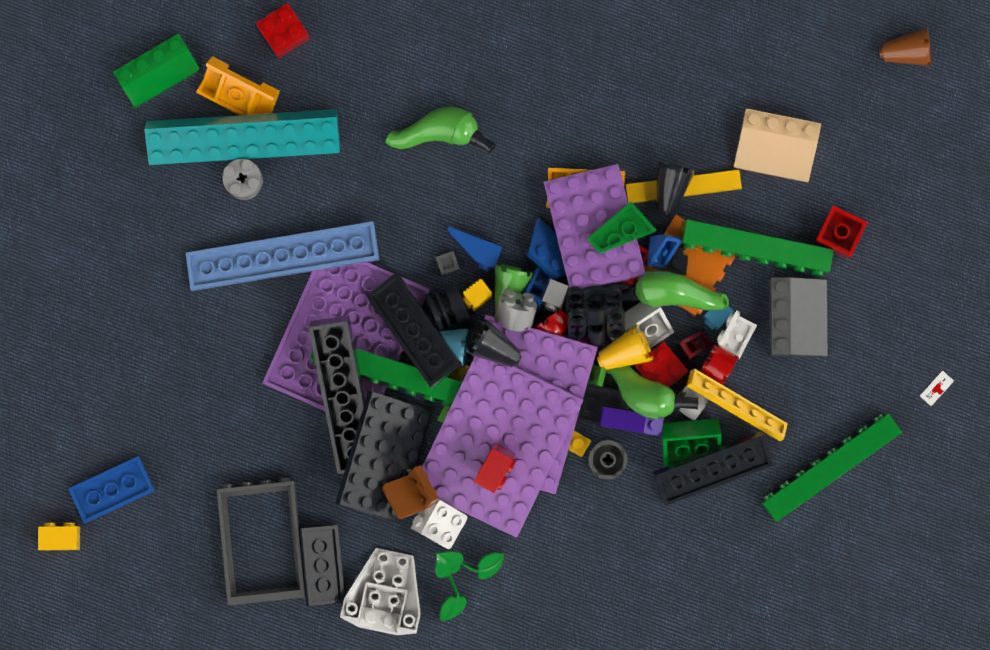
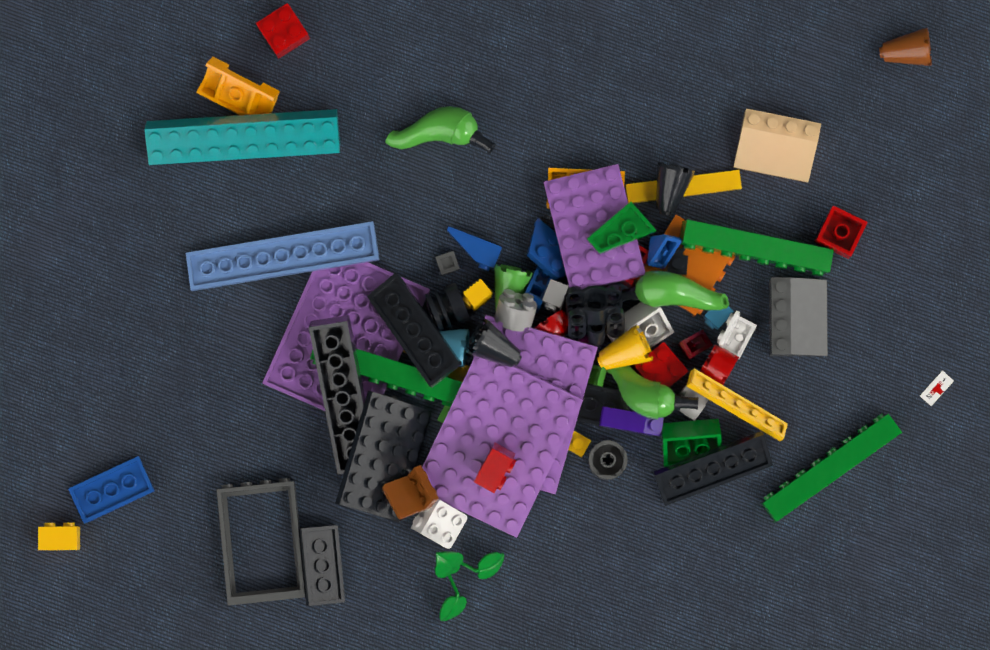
(156, 70): green slope -> none
(253, 181): light grey brick -> none
(384, 595): white wedge -> none

